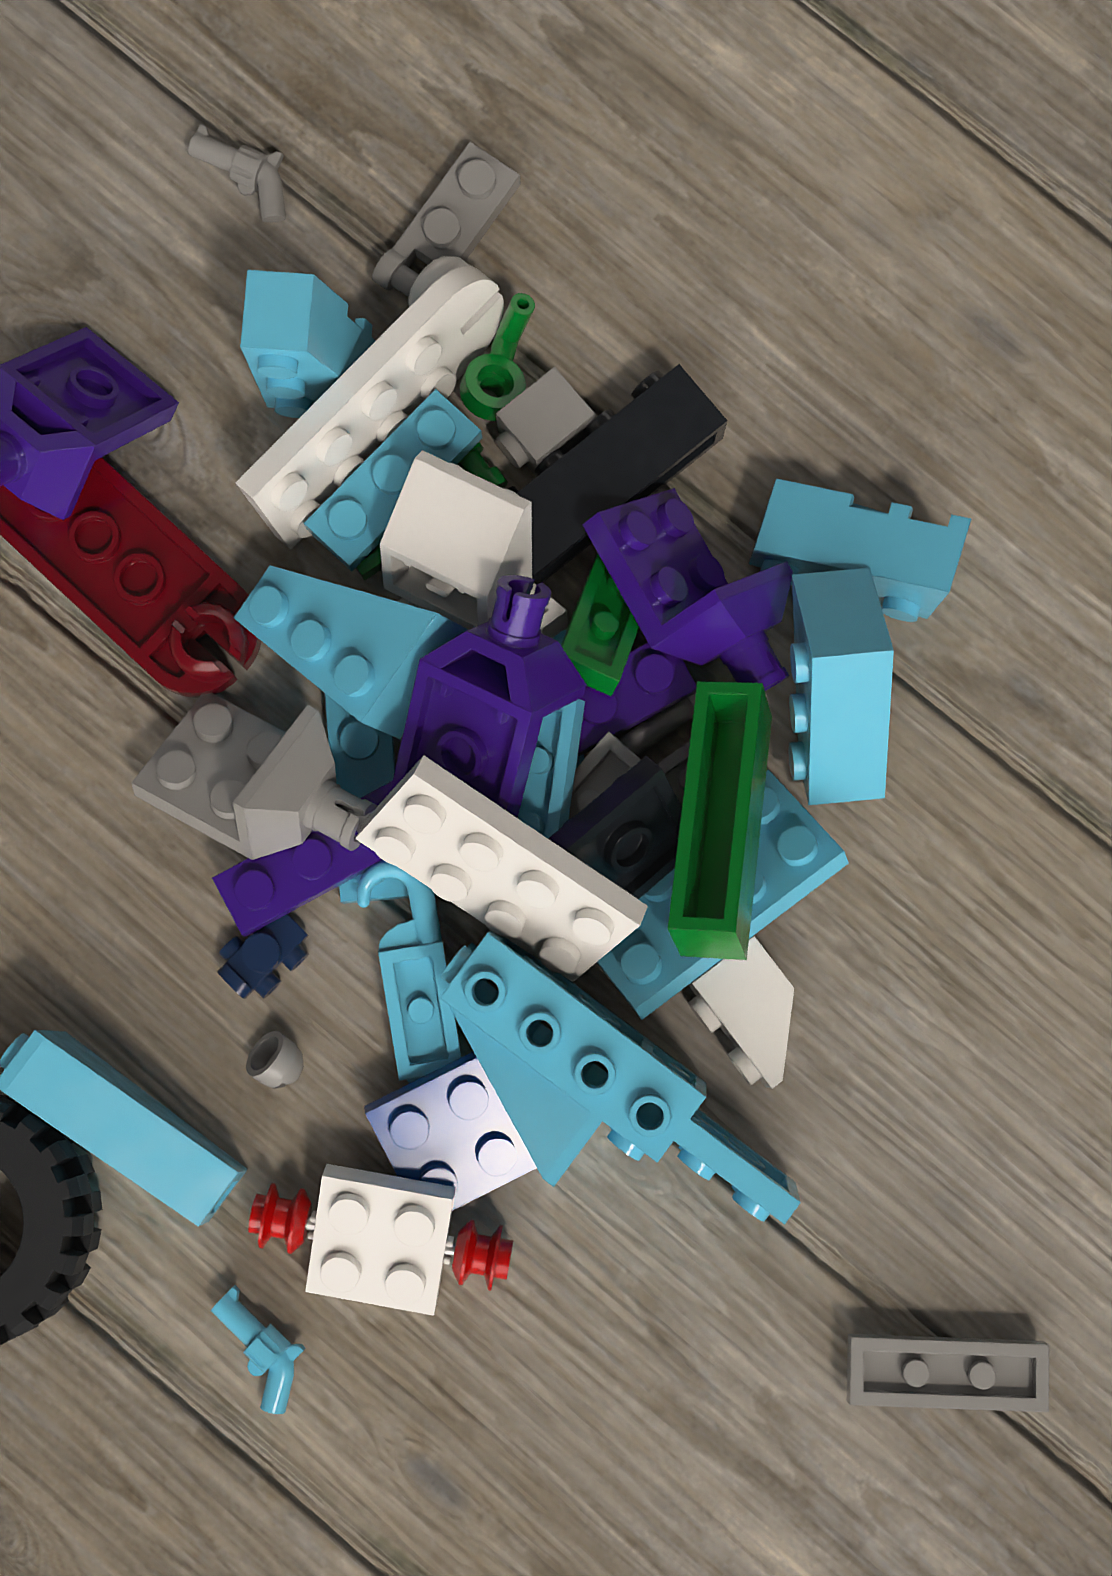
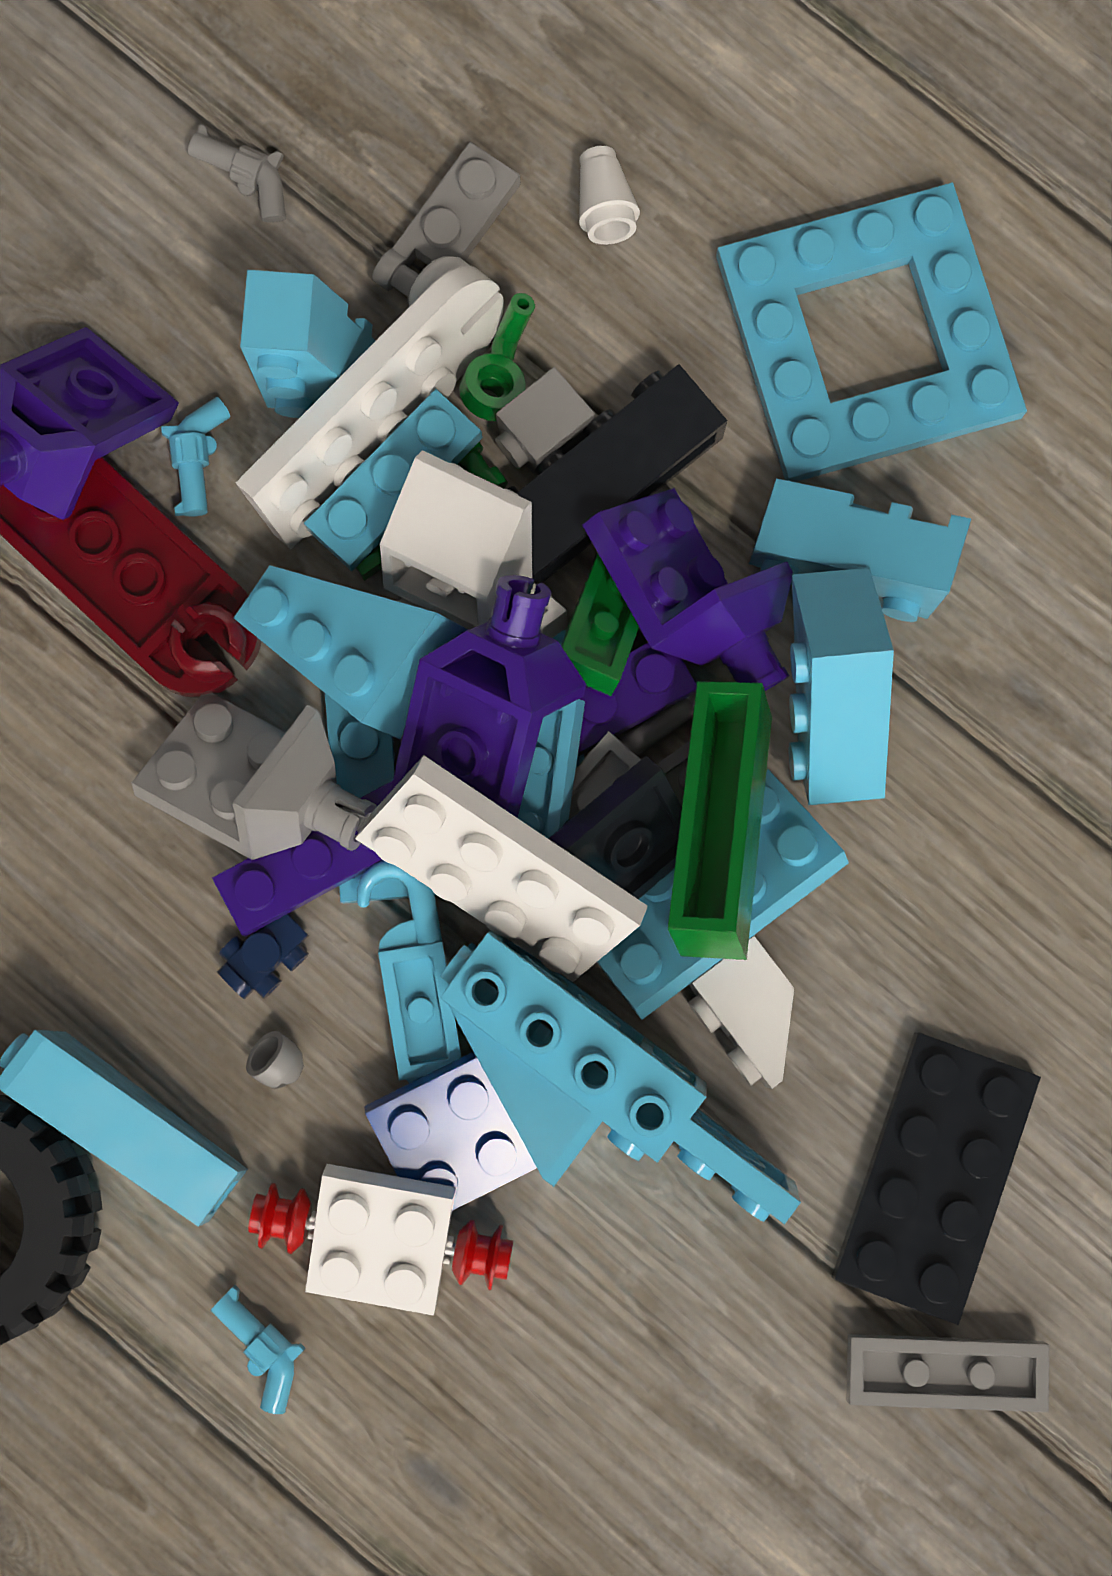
(190, 454): none -> medium azure piece
(606, 200): none -> white cone
(917, 230): none -> medium azure plate
(936, 1178): none -> black plate

